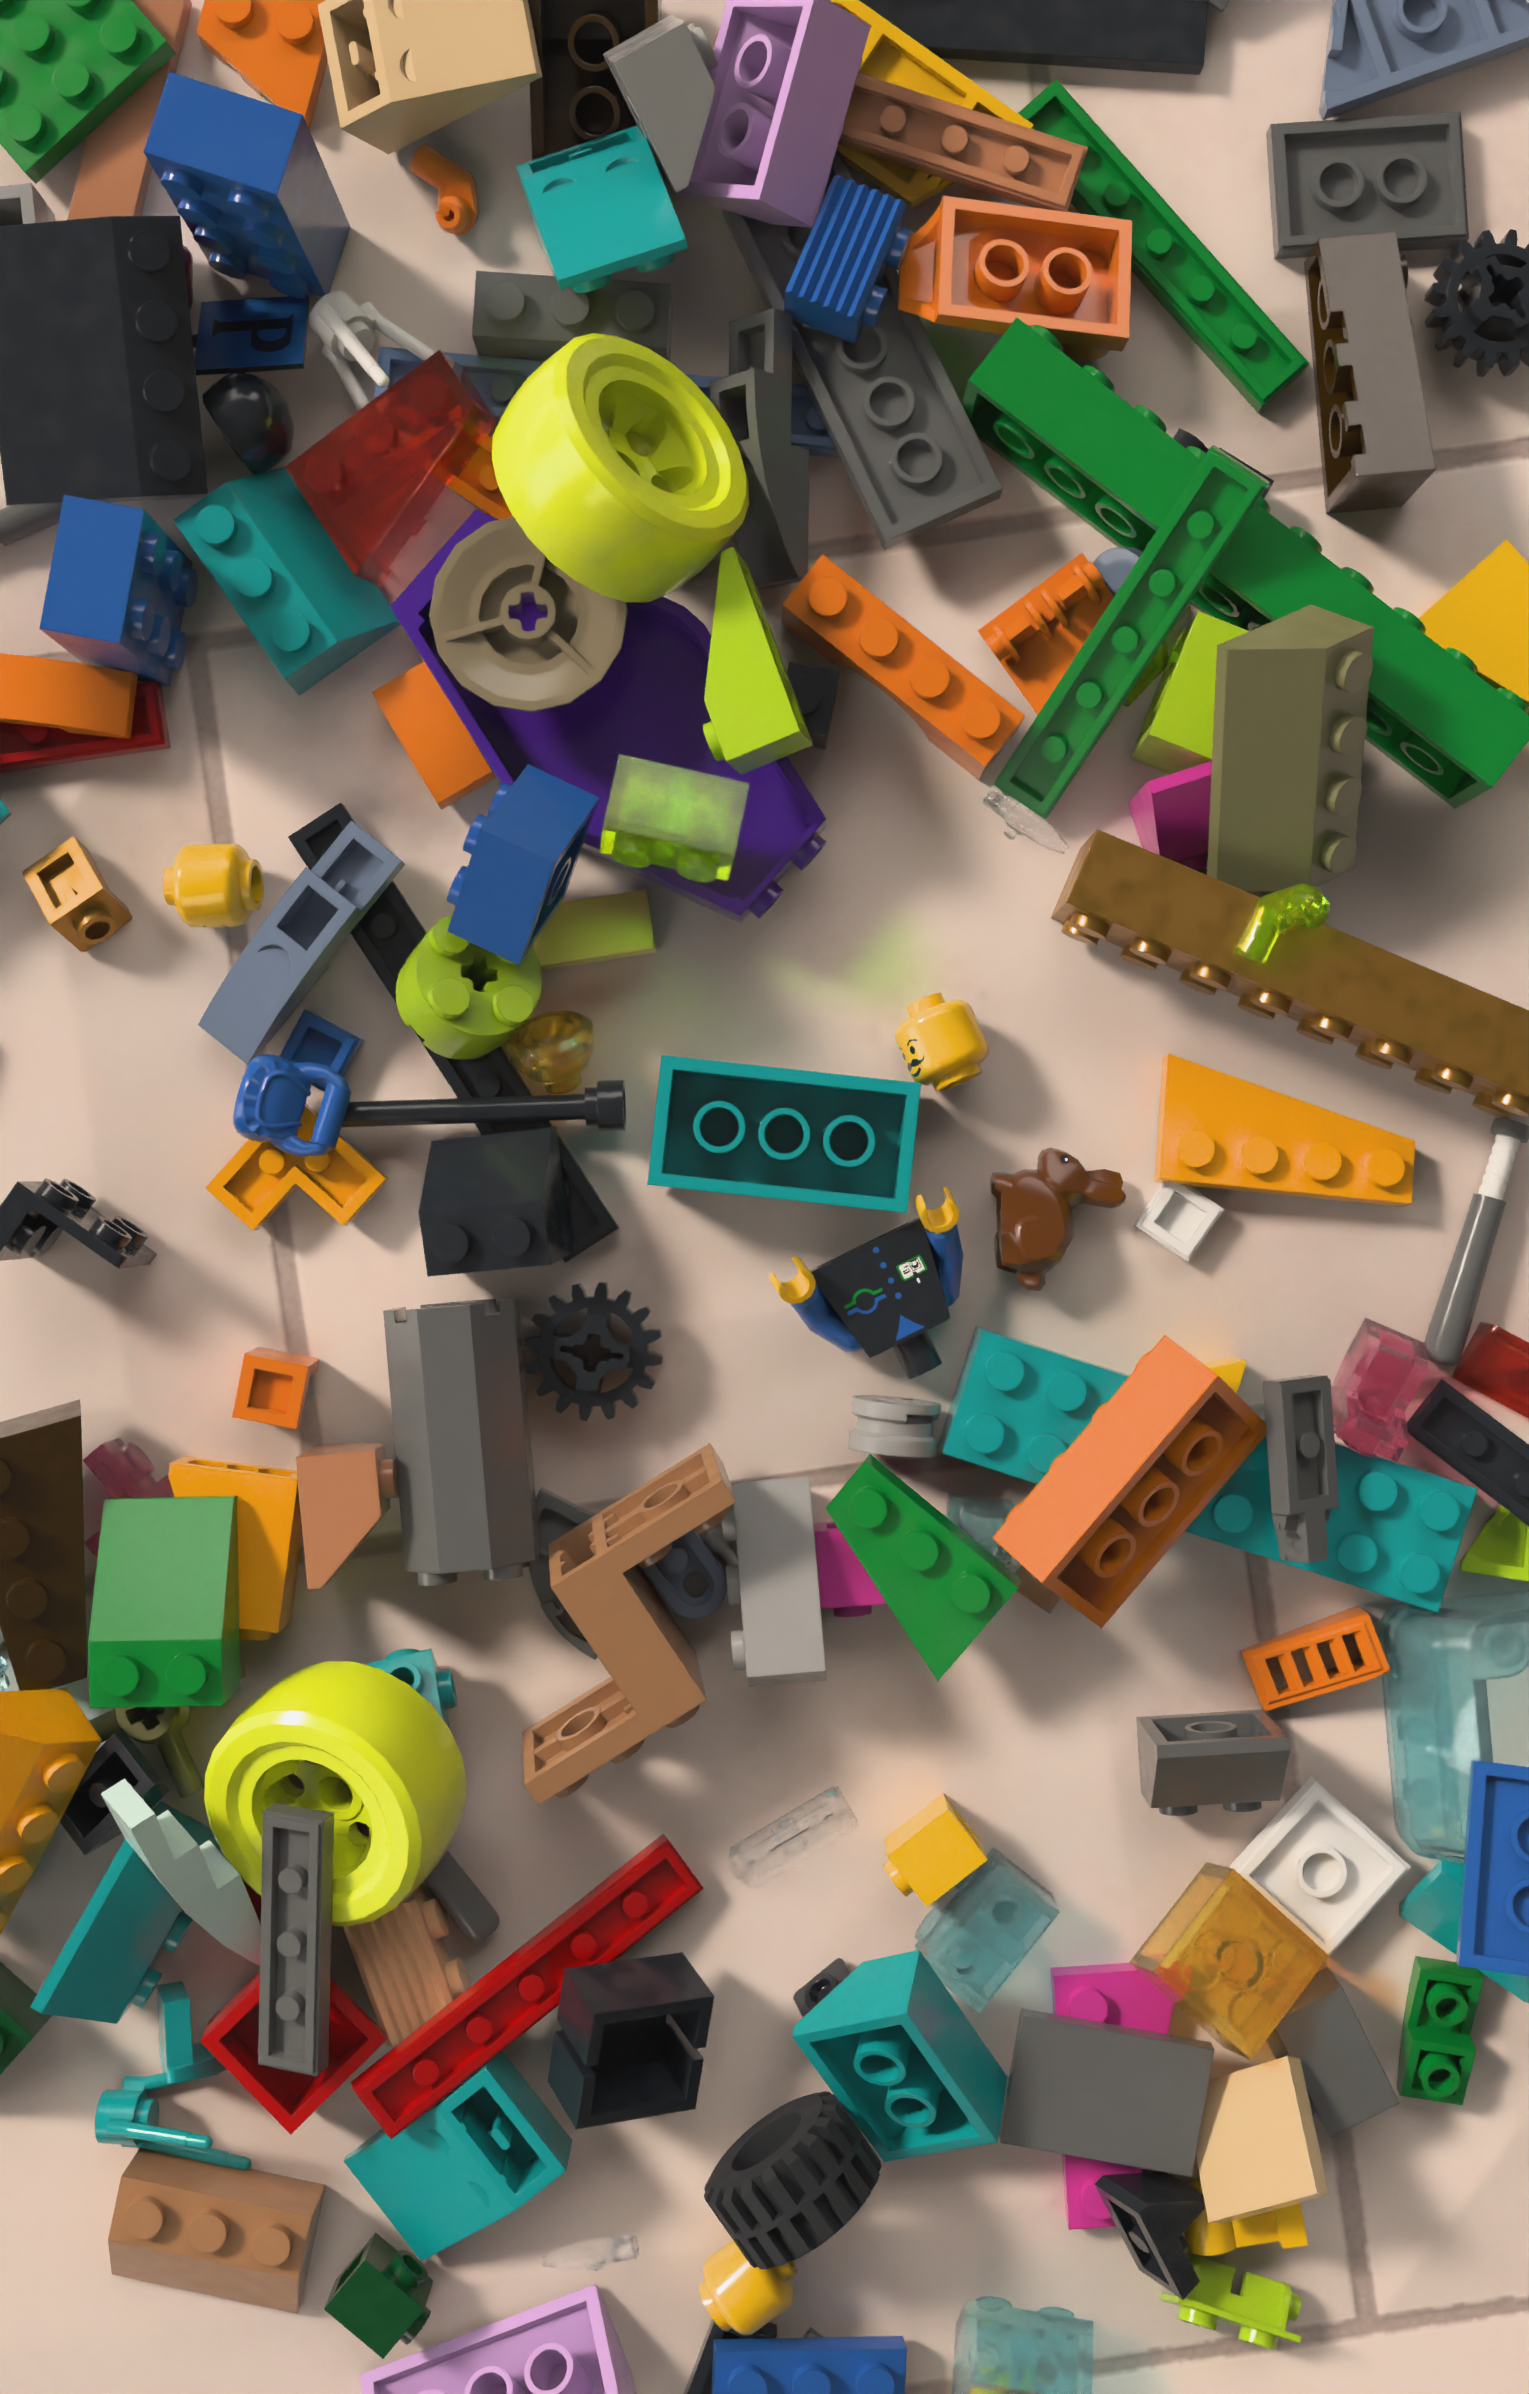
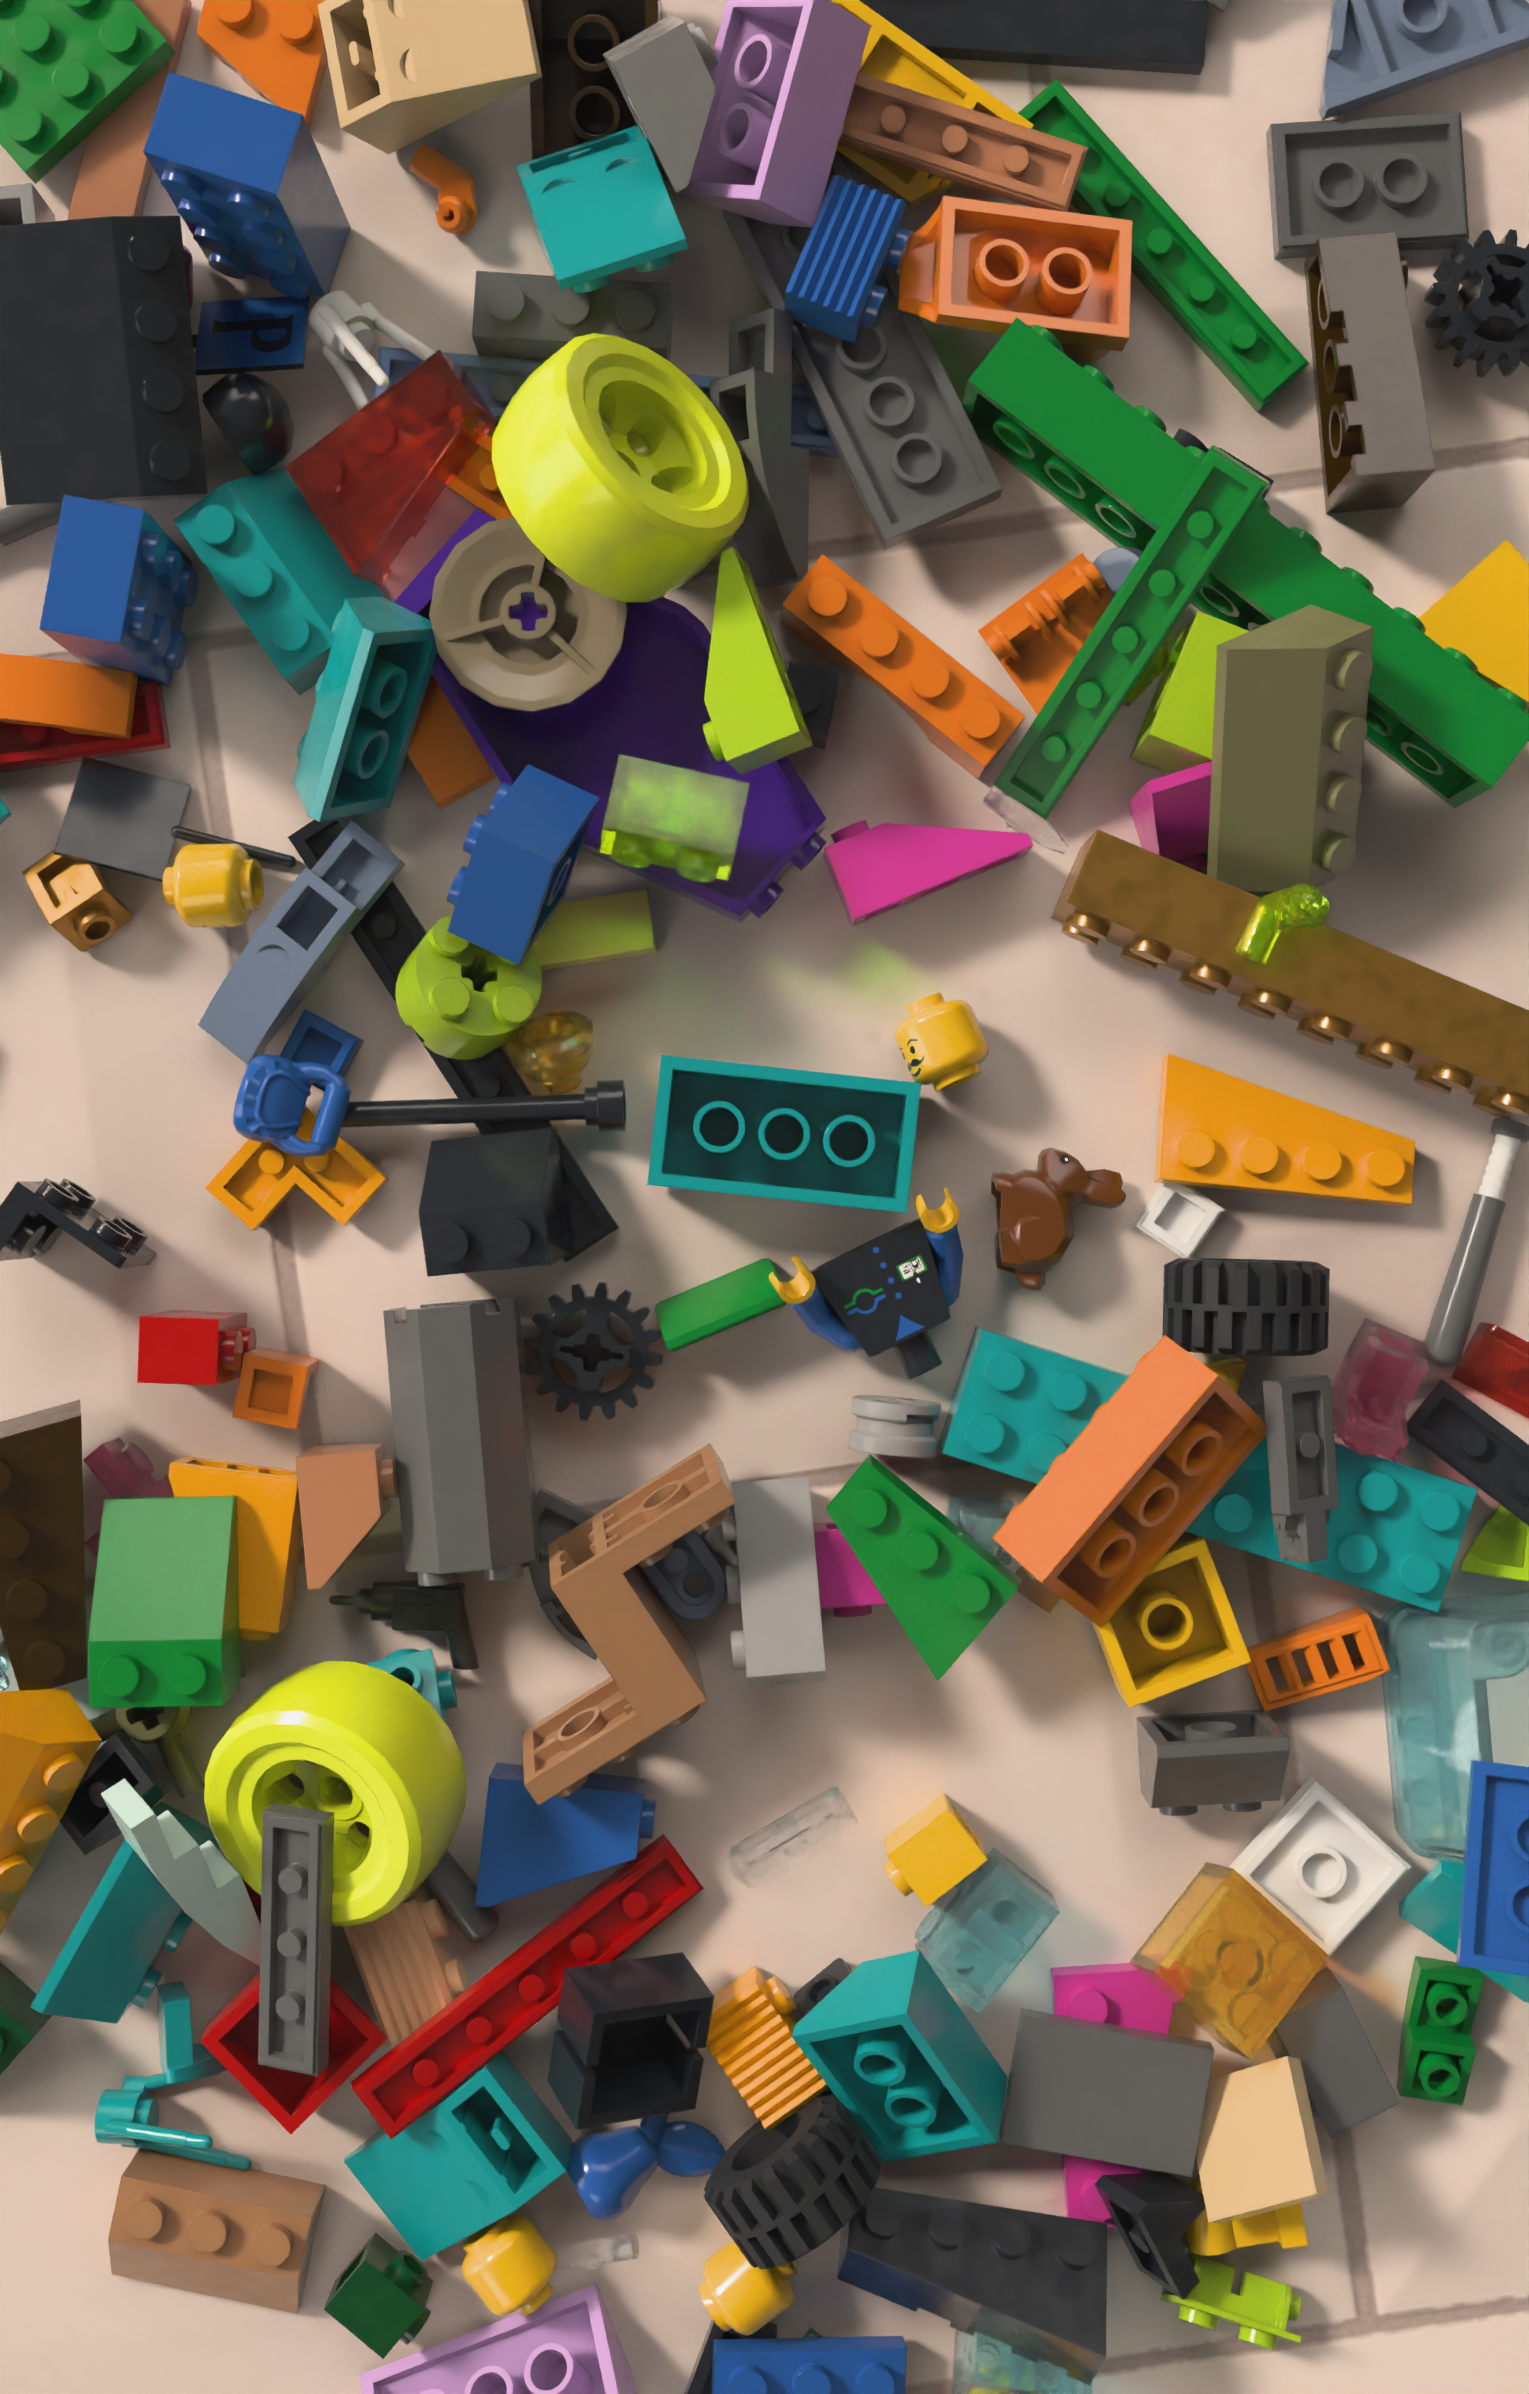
(132, 822): none -> piece
(193, 1347): none -> red brick
(364, 709): none -> teal slope
(420, 1609): none -> pearl dark grey piece
(510, 2265): none -> yellow head
(560, 1839): none -> blue slope
(617, 2163): none -> blue piece
(718, 1305): none -> green slope
(756, 2048): none -> light orange brick
(903, 862): none -> dark pink slope
(988, 2271): none -> black wedge
(1172, 1627): none -> yellow brick
(1246, 1306): none -> black tyre

